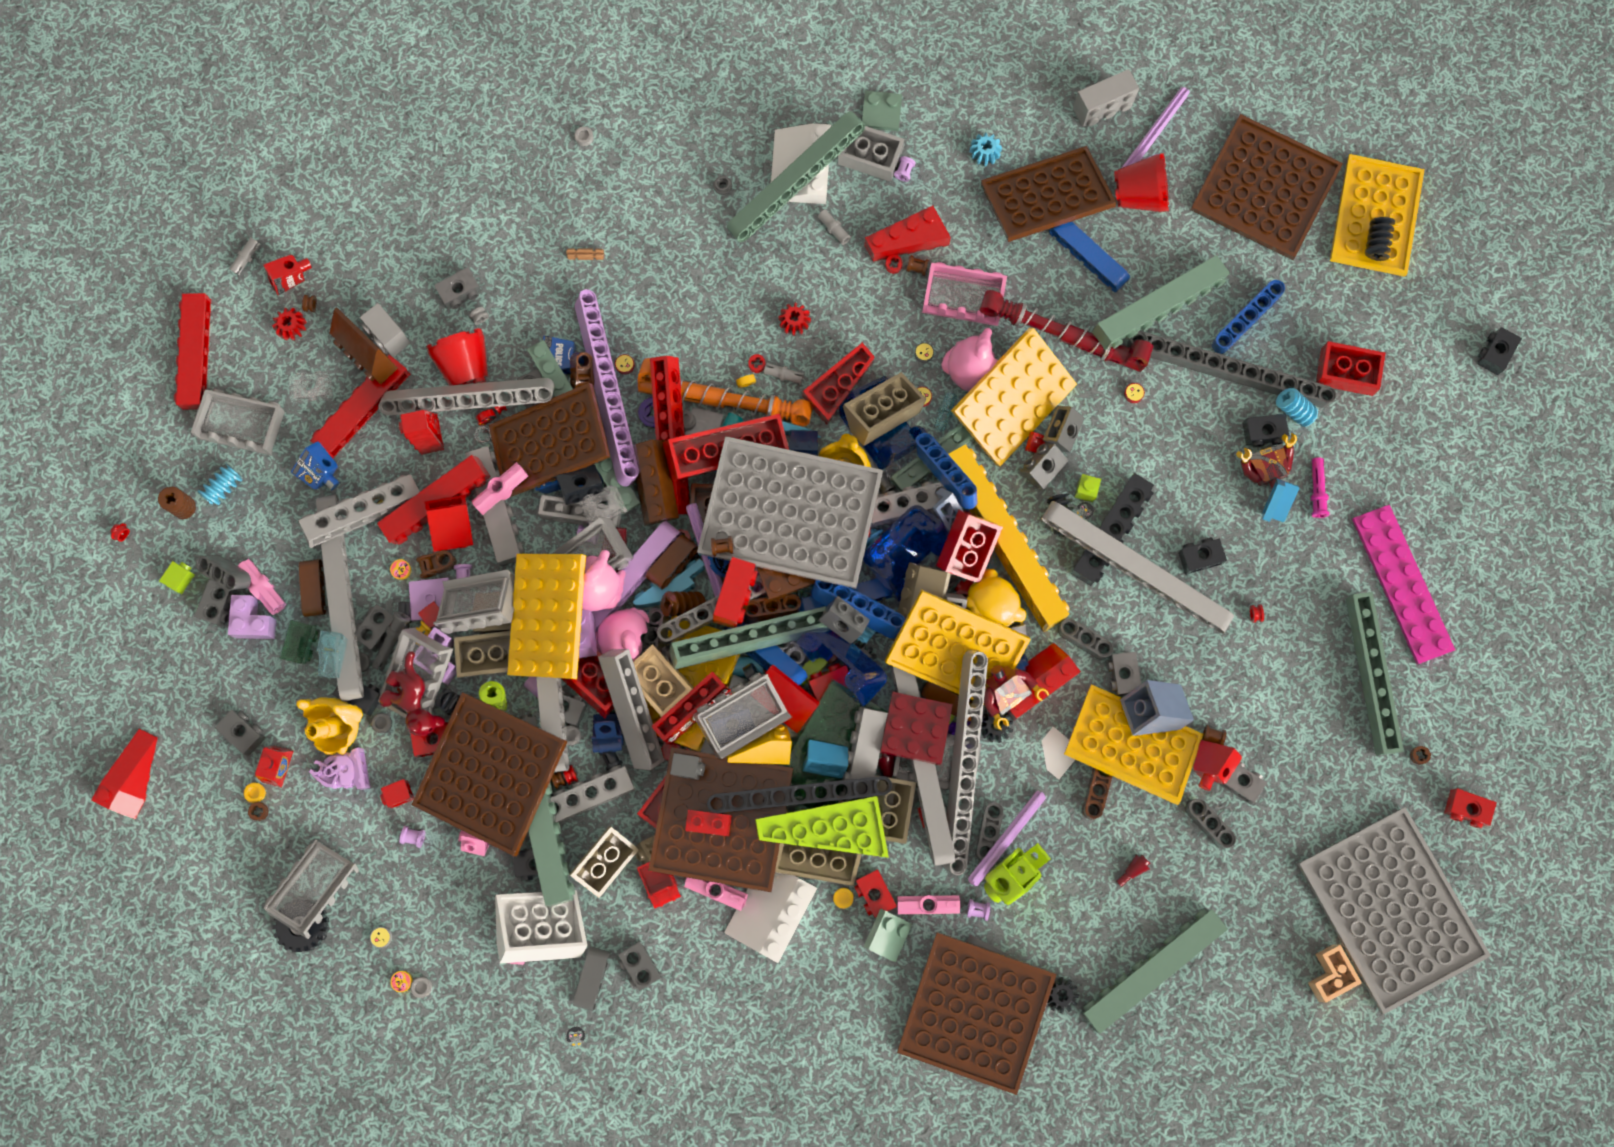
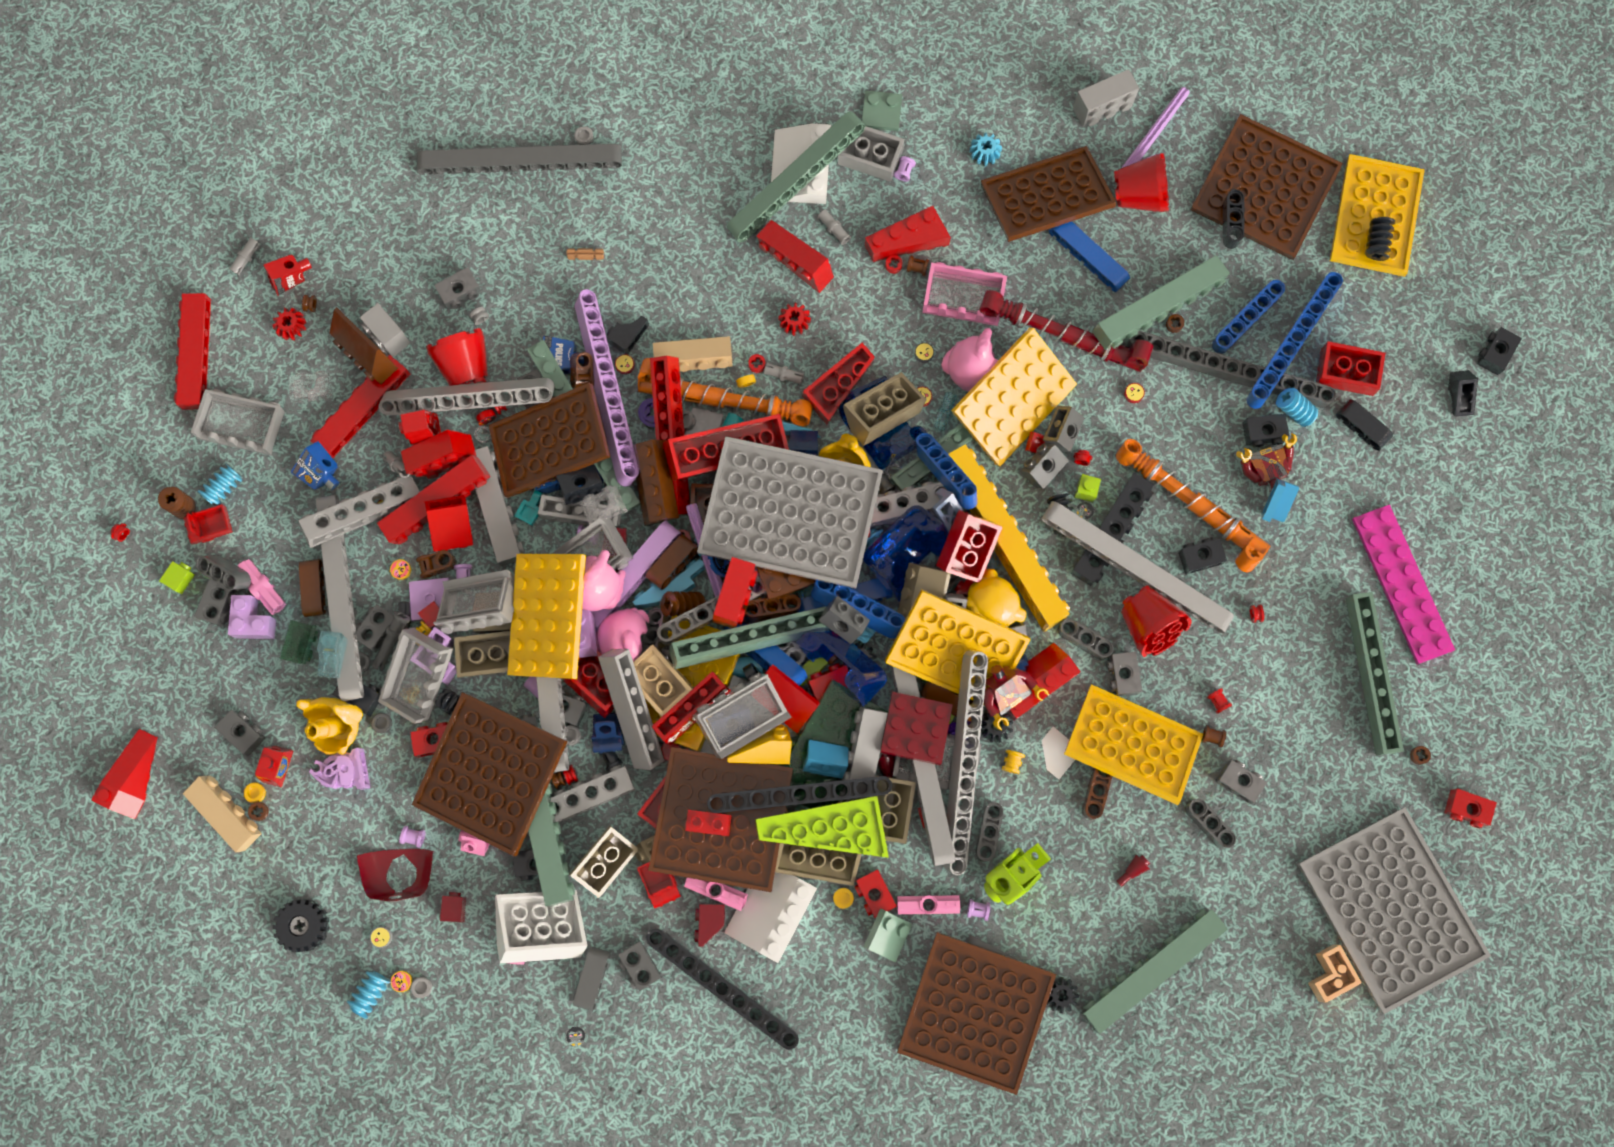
(207, 524): none -> red piece
(222, 813): none -> tan brick
(309, 888): window -> none
(368, 993): none -> medium azure piece
(374, 869): none -> dark red piece
(395, 464): none -> light grey pin
(396, 794): red brick -> none
(418, 720): dark red animal -> none
(438, 454): none -> red brick
(453, 907): none -> dark red brick
(492, 496): bright pink piece -> none
(493, 694): lime piece -> none
(519, 158): none -> dark grey beam
(529, 510): none -> teal plate
(626, 336): none -> black arch
(687, 766): dark grey brick -> none
(697, 353): none -> tan brick
(711, 921): none -> dark red slope
(722, 180): dark grey plate -> none
(722, 546): reddish brown bush -> none
(727, 998): none -> black beam
(796, 255): none -> red wedge
(1006, 838): lavender axle -> none
(1013, 761): none -> yellow bush
(1083, 455): none -> red plate
(1153, 621): none -> red cone
(1156, 708): sand blue slope -> none
(1179, 318): none -> reddish brown bush
(1215, 763): red torso -> none
(1219, 700): none -> red bush
(1230, 527): none -> orange piece
(1233, 227): none -> black beam
(1292, 346): none -> blue beam
(1319, 496): dark pink pin -> none
(1365, 424): none -> black beam
(1463, 392): none -> black arch

